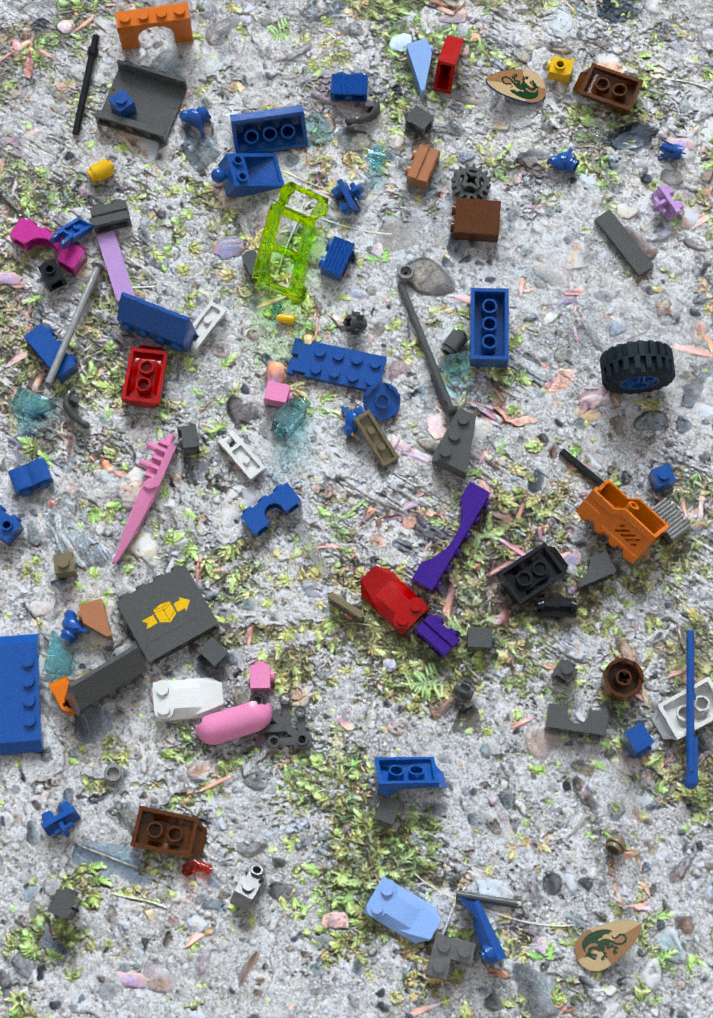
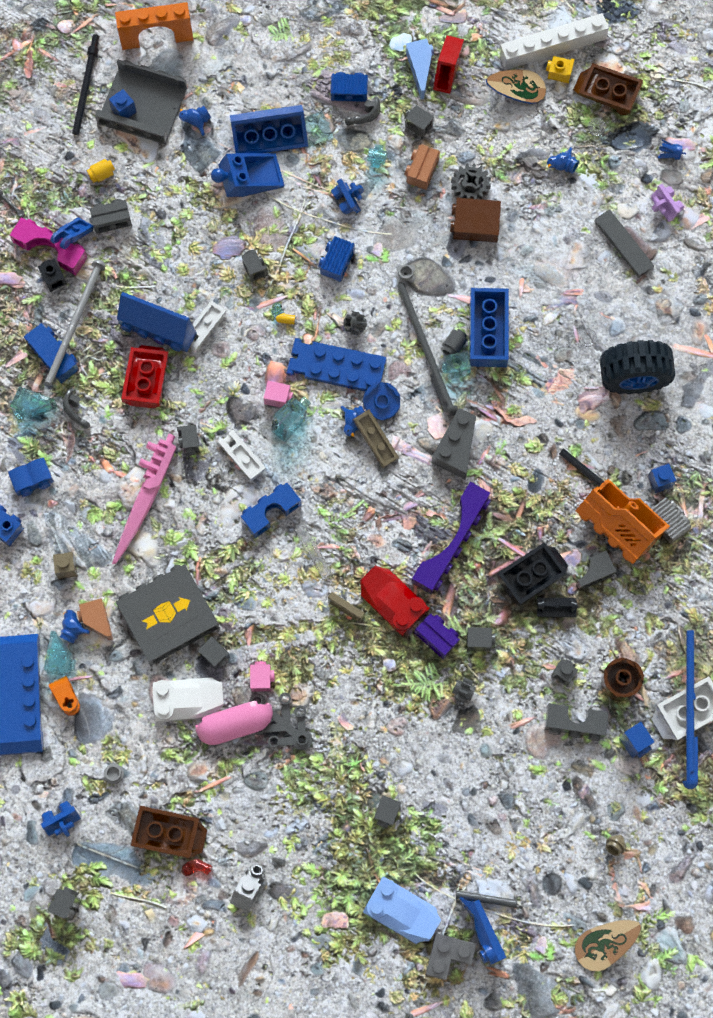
(106, 681): dark grey slope -> none
(115, 264): lavender tile -> none
(295, 291): clear neon green windscreen -> none
(406, 773): blue slope -> none
(553, 41): none -> white brick

